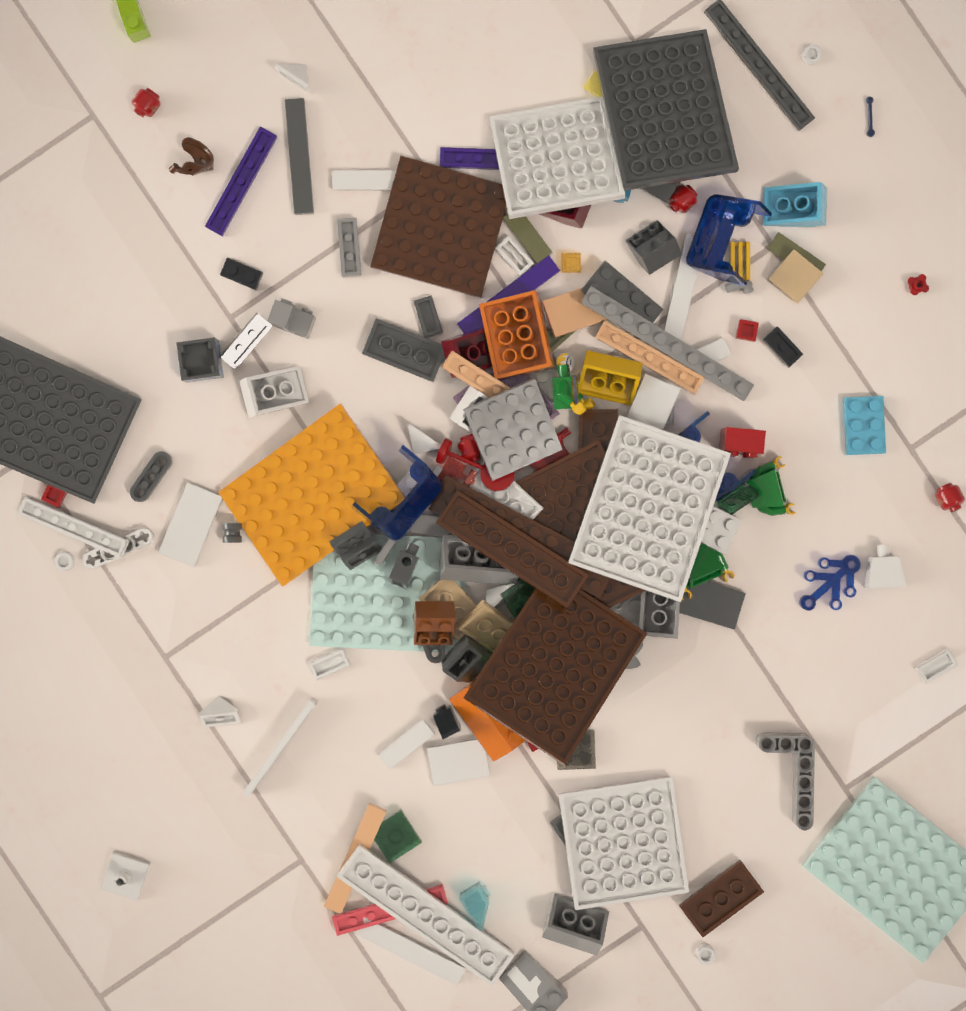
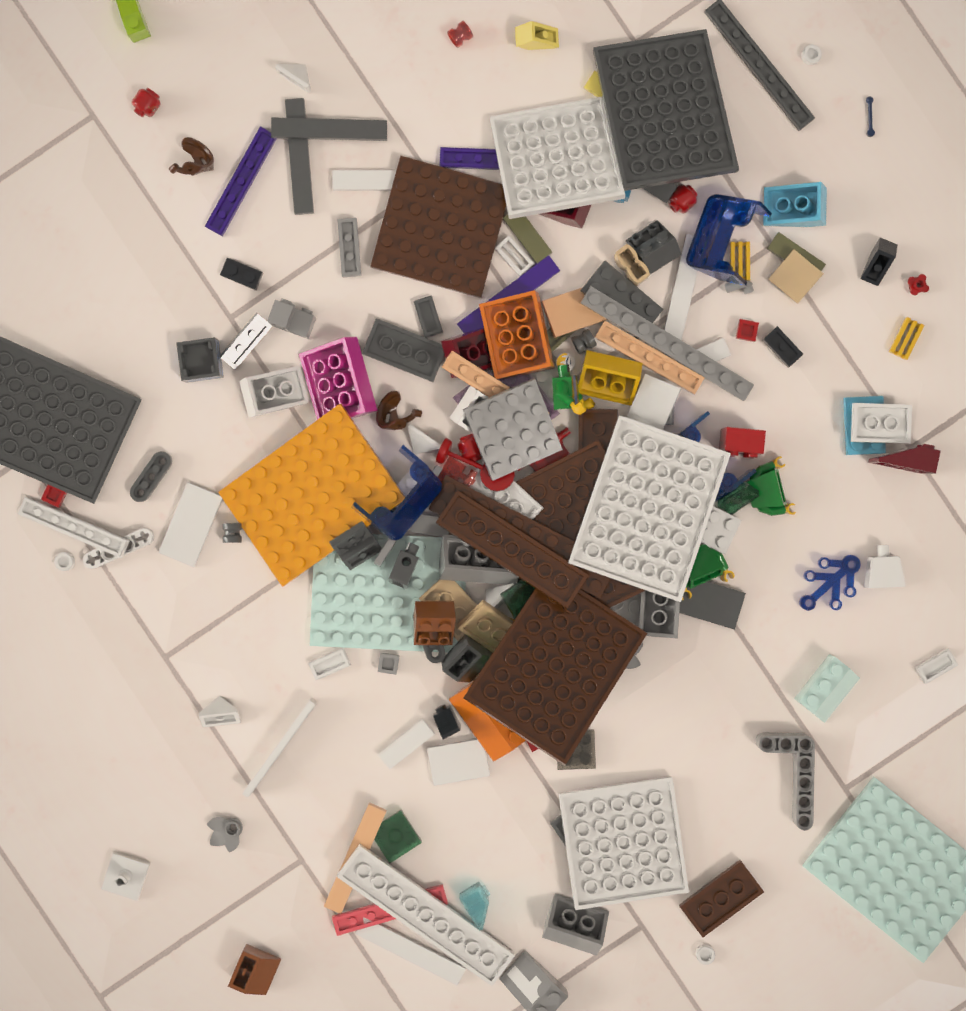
(224, 834): none -> light grey plate
(254, 971): none -> dark orange slope
(328, 129): none -> dark grey tile
(338, 376): none -> dark pink slope
(388, 663): none -> light grey plate
(389, 406): none -> reddish brown helmet
(459, 34): none -> clear red wheel
(536, 36): none -> light yellow slope
(570, 262): clear yellow tile -> none
(583, 341): none -> dark grey wheel
(627, 260): none -> tan brick
(827, 688): none -> light aqua slope
(879, 261): none -> black slope
(881, 423): none -> white plate
(916, 335): none -> yellow tile
(918, 459): none -> dark red slope
(950, 497): red head -> none

